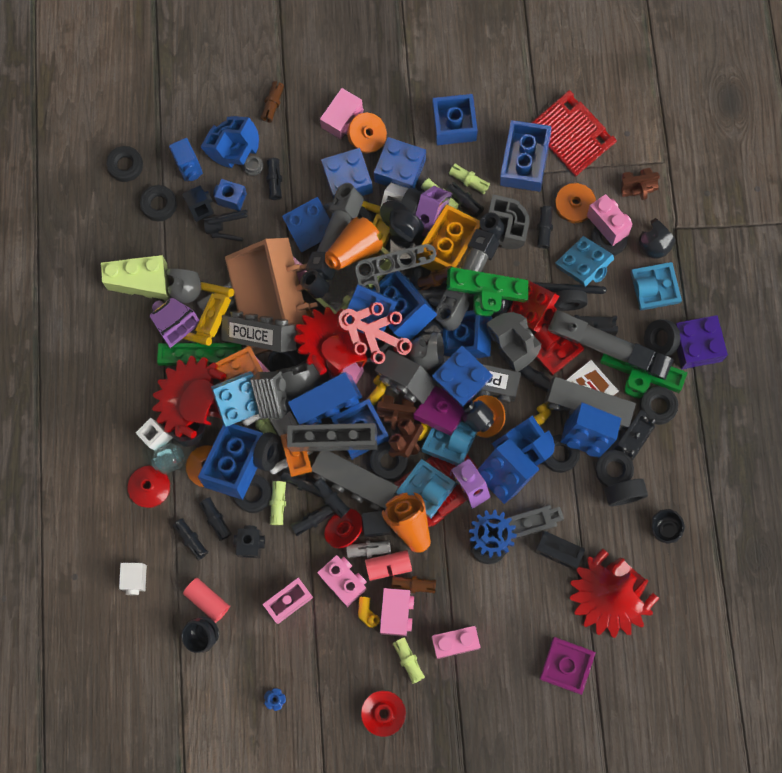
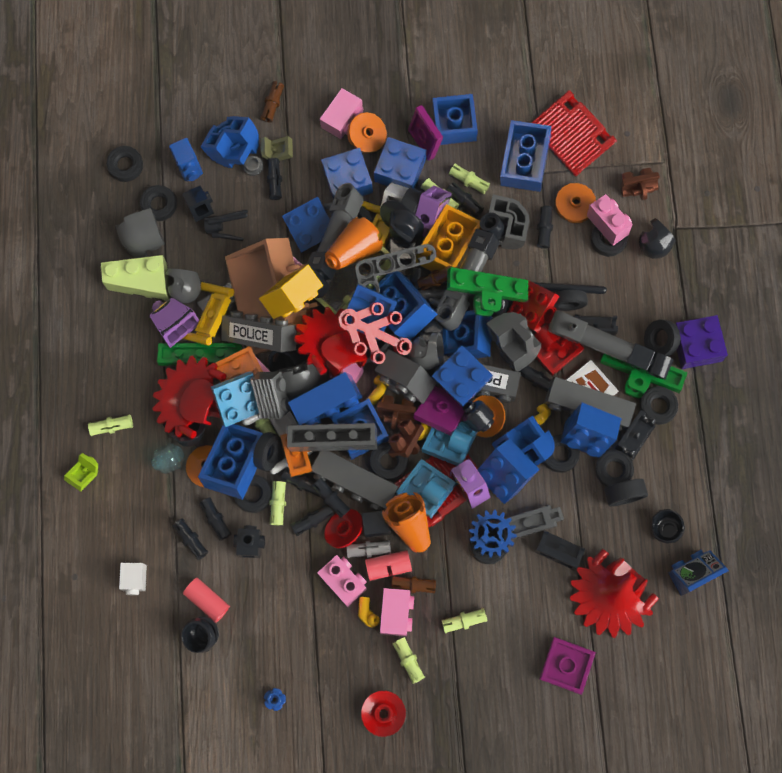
(82, 472): none -> lime bracket
(110, 425): none -> yellowish green pin
(140, 233): none -> dark grey brick
(153, 434): white brick -> none
(155, 494): red dish -> none
(236, 200): blue brick -> none
(278, 148): none -> olive bracket
(287, 601): bright pink brick -> none
(291, 292): none -> yellow brick
(425, 132): none -> magenta plate
(455, 642): bright pink brick -> none
(464, 620): none -> yellowish green pin
(585, 262): dark azure plate -> none
(656, 286): dark azure plate -> none
(696, 572): none -> slope

